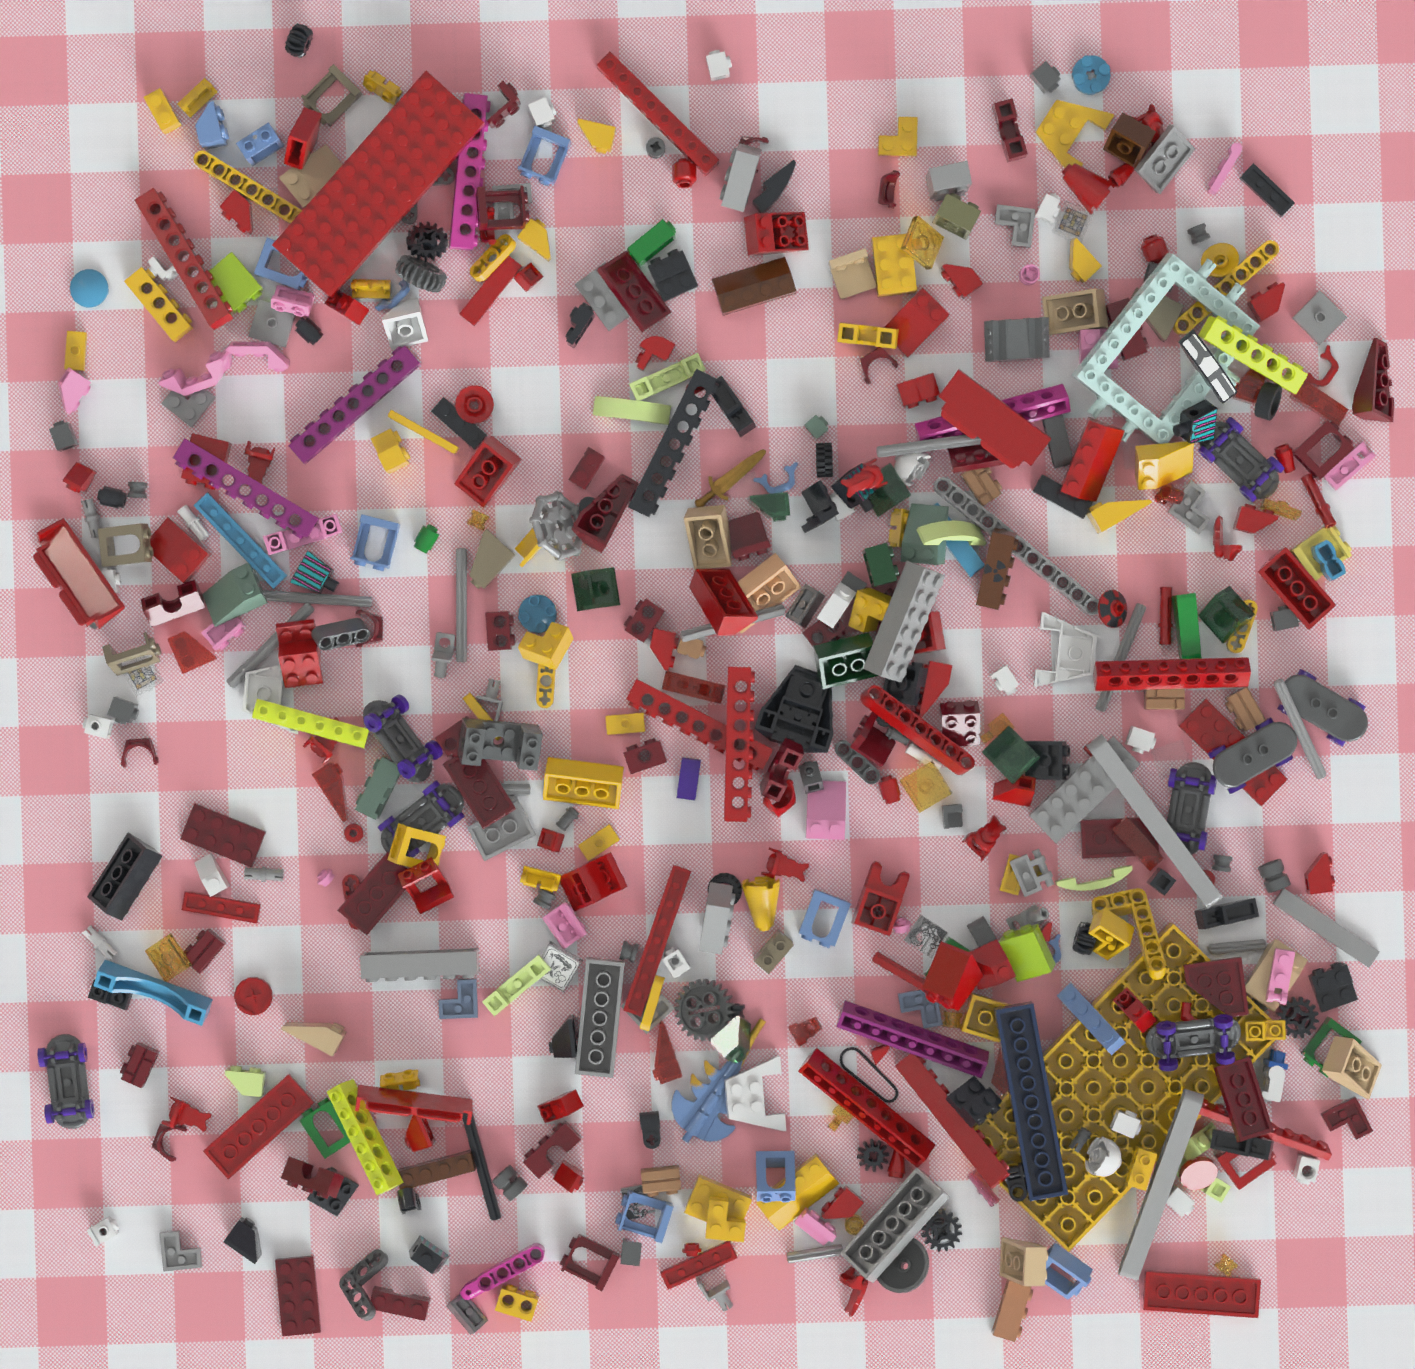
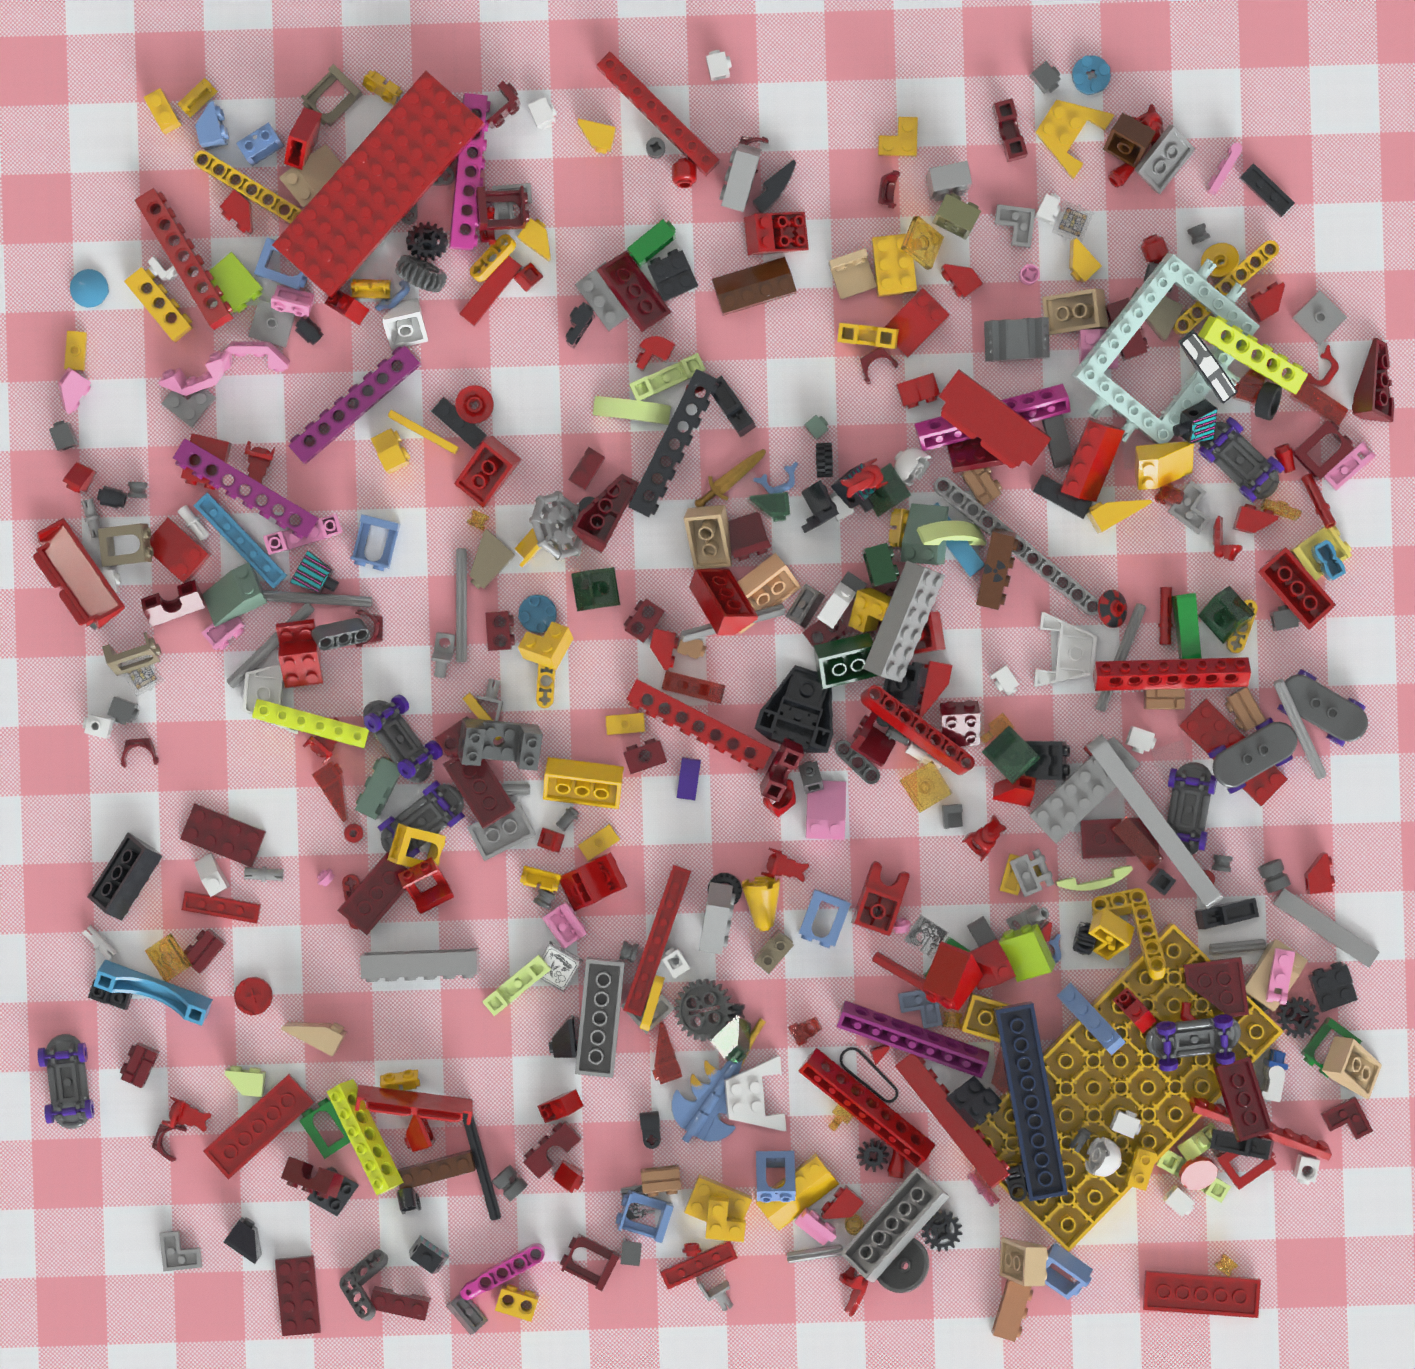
(95, 1231): white brick -> none
(189, 652): clear red wing -> none
(299, 40): black gear -> none
(426, 538): green brick -> none
(465, 1006): sand blue plate -> none
(525, 166): medium blue panel -> none
(732, 813): red brick -> none
(889, 789): red brick -> none
(926, 445): light grey axle -> none
(1087, 186): red cone -> none
(1161, 1184): light grey beam -> none
(1265, 1030): yellow slope -> none

